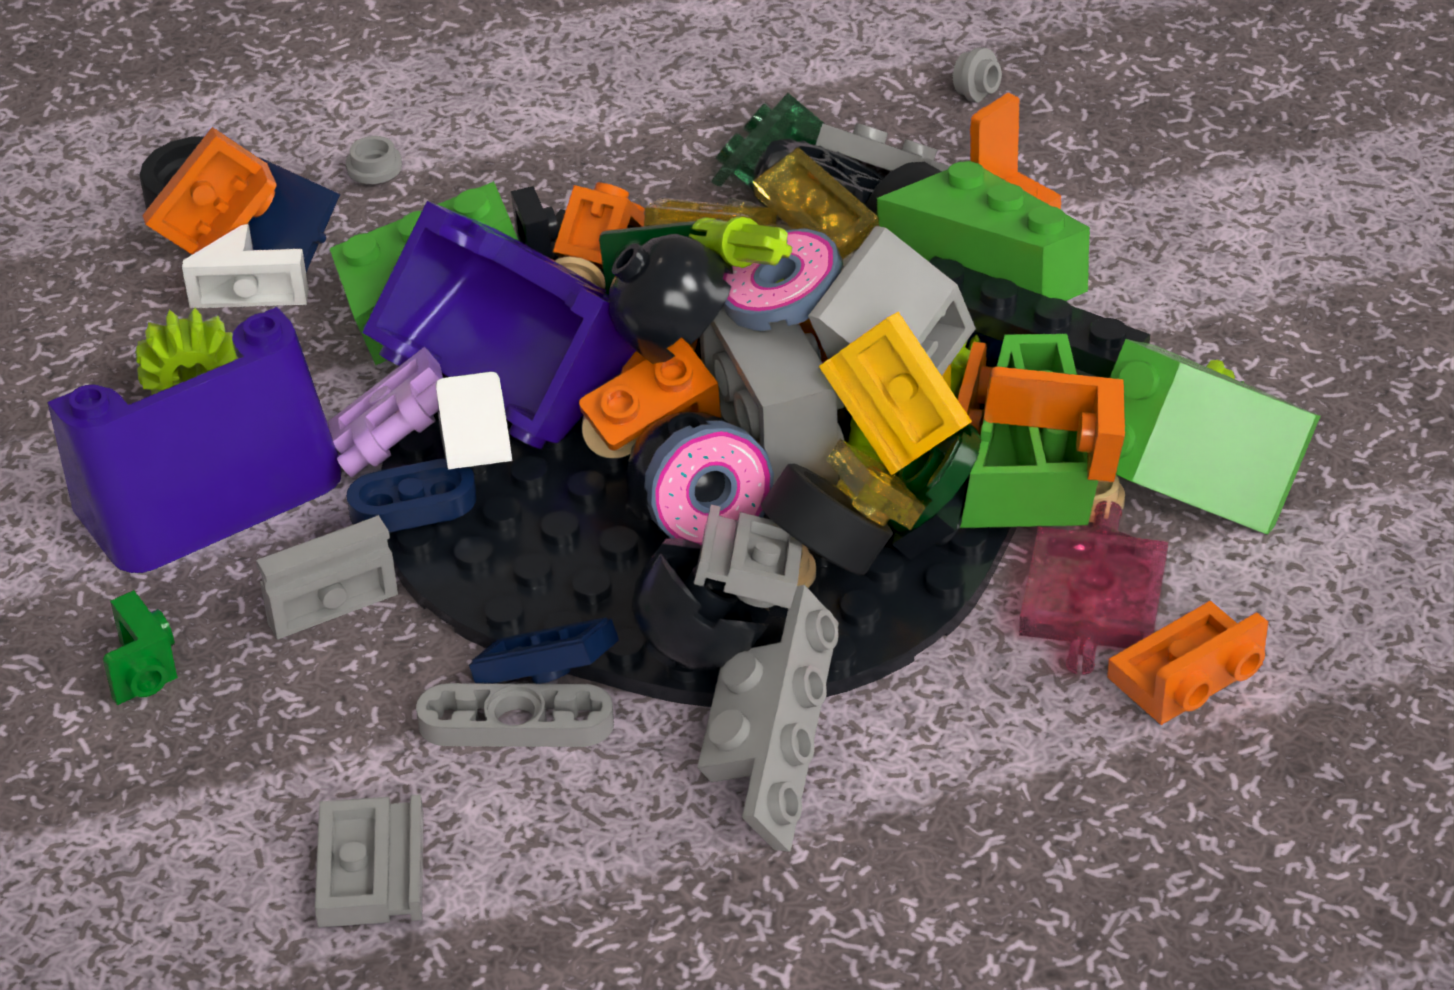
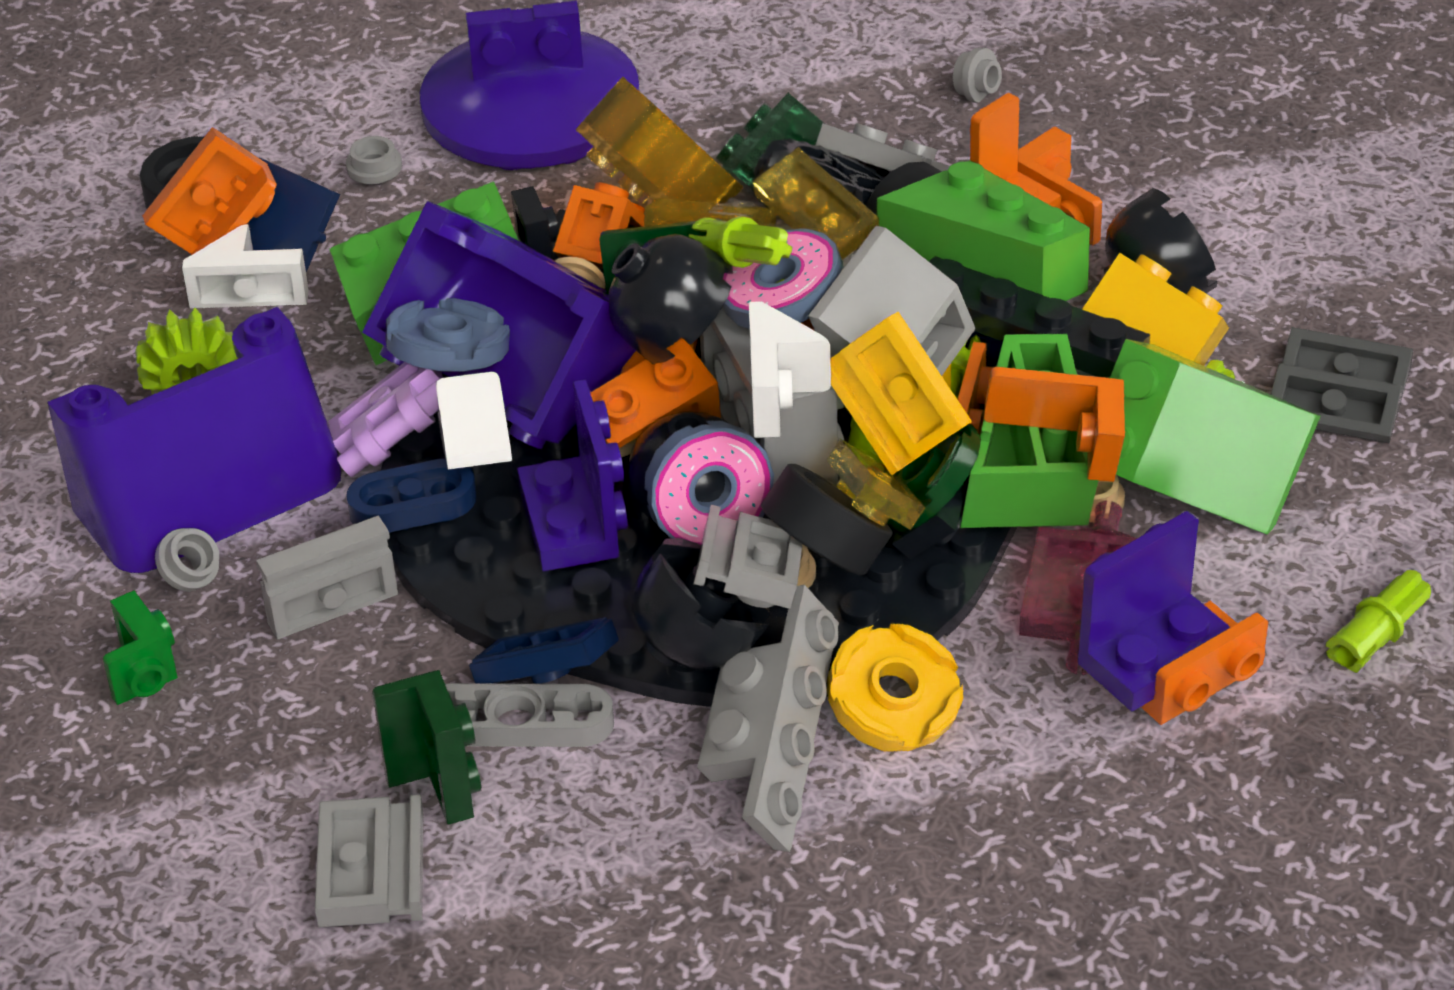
(198, 548): none -> light grey plate
(427, 738): none -> dark green bracket
(447, 338): none -> sand blue tile
(521, 87): none -> dark purple bracket
(574, 499): none -> dark purple bracket
(651, 151): none -> clear yellow wedge
(783, 362): none -> white slope
(883, 719): none -> yellow tile
(1048, 163): none -> orange bracket
(1143, 611): none -> dark purple bracket
(1145, 301): none -> yellow brick
(1171, 242): none -> black cylinder
(1345, 381): none -> dark grey slope
(1378, 621): none -> lime axle

